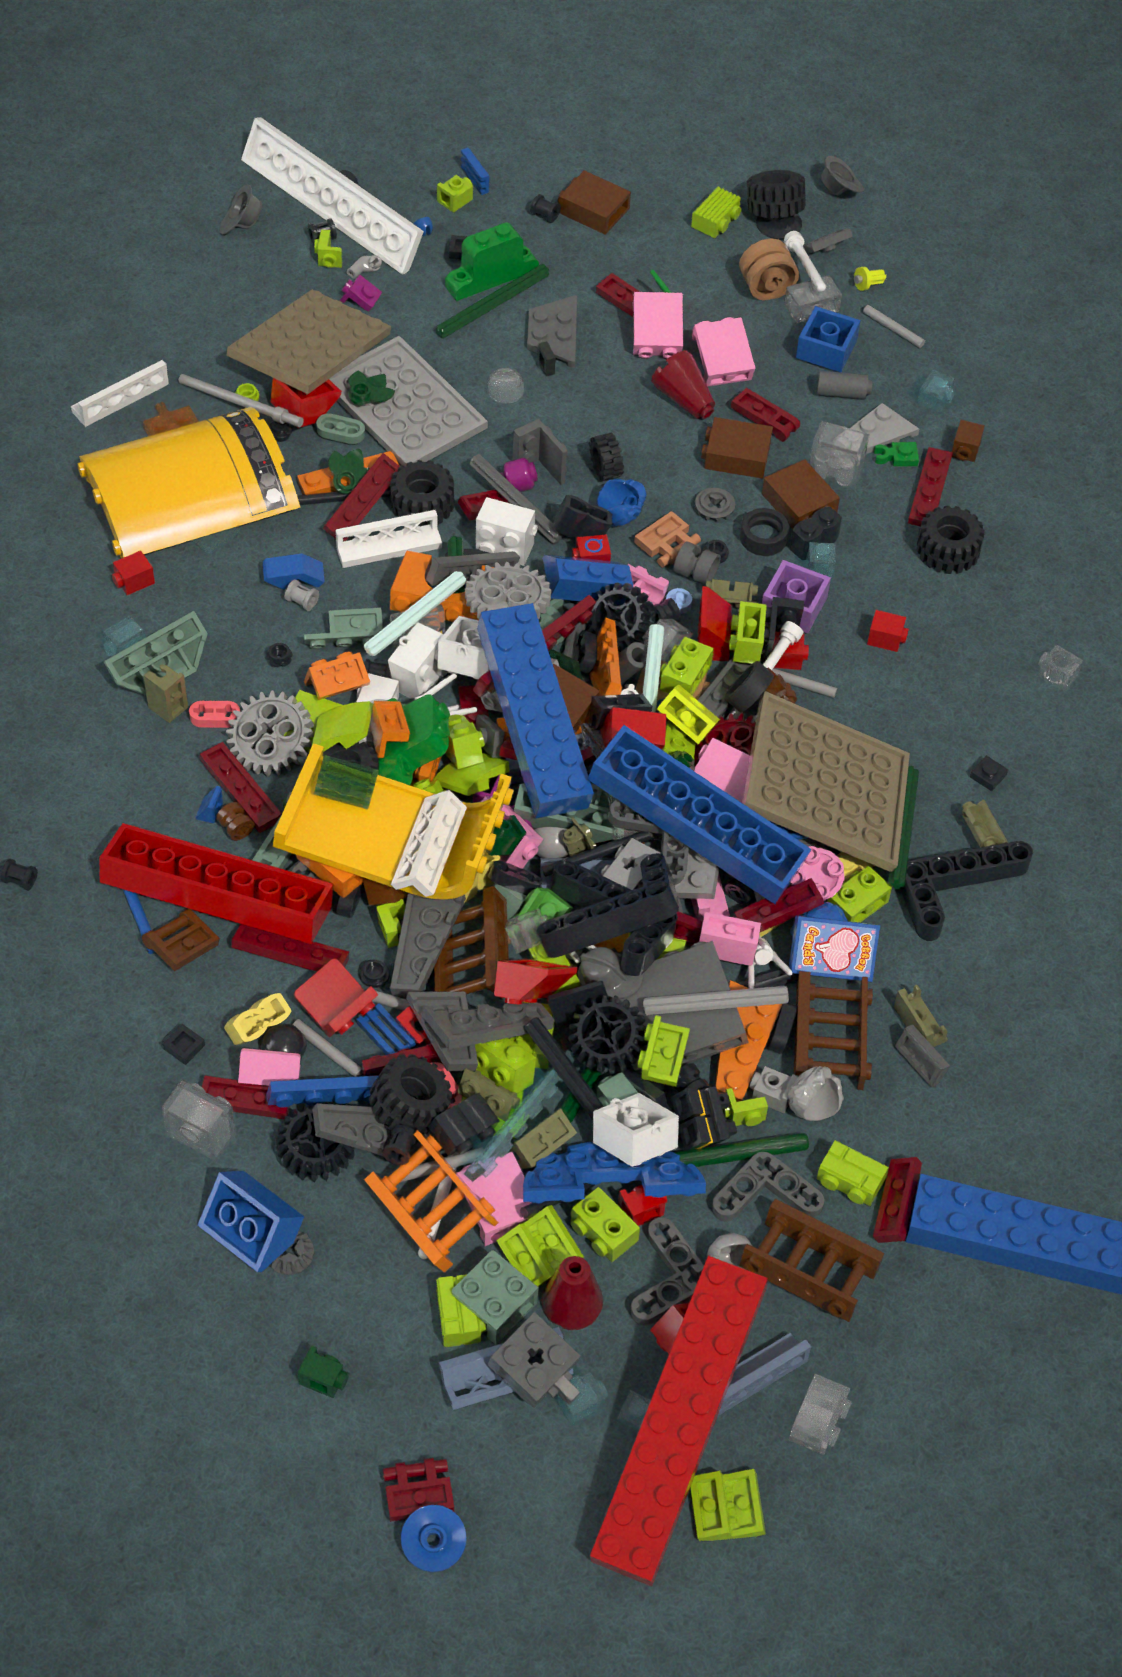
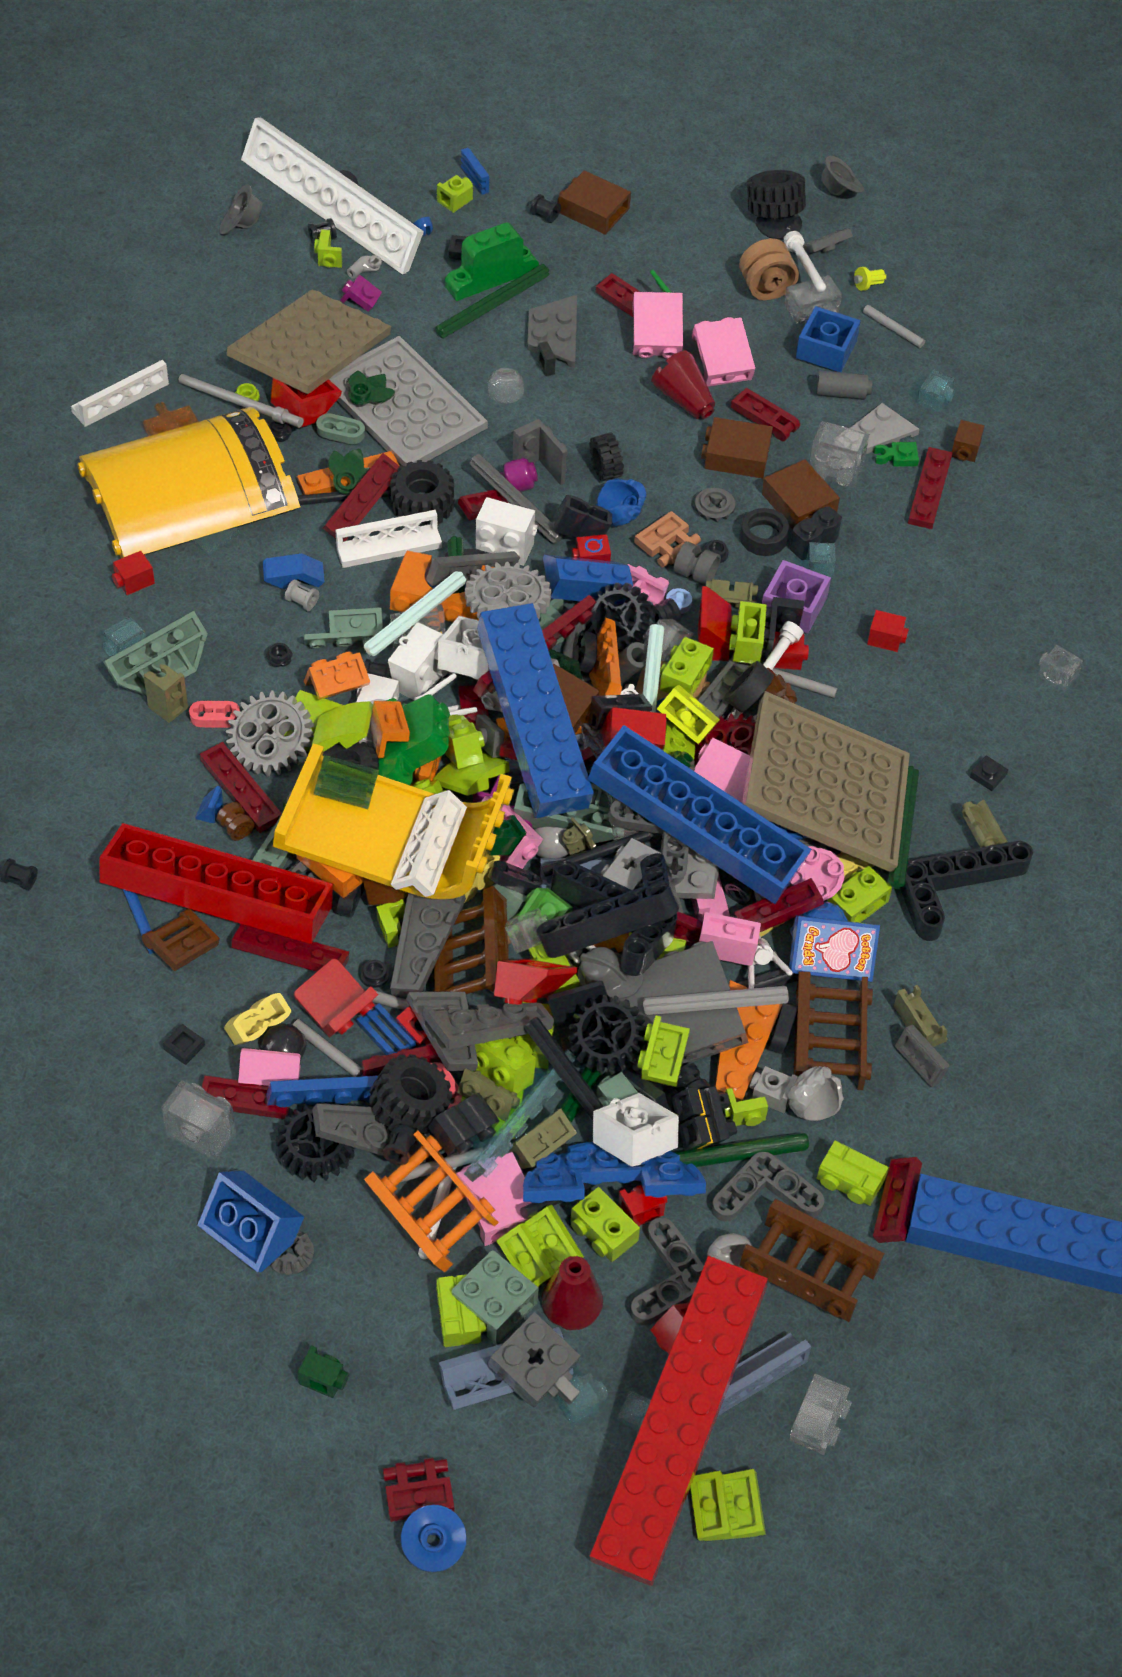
(716, 212): lime brick -> none
(946, 553): black tyre -> none

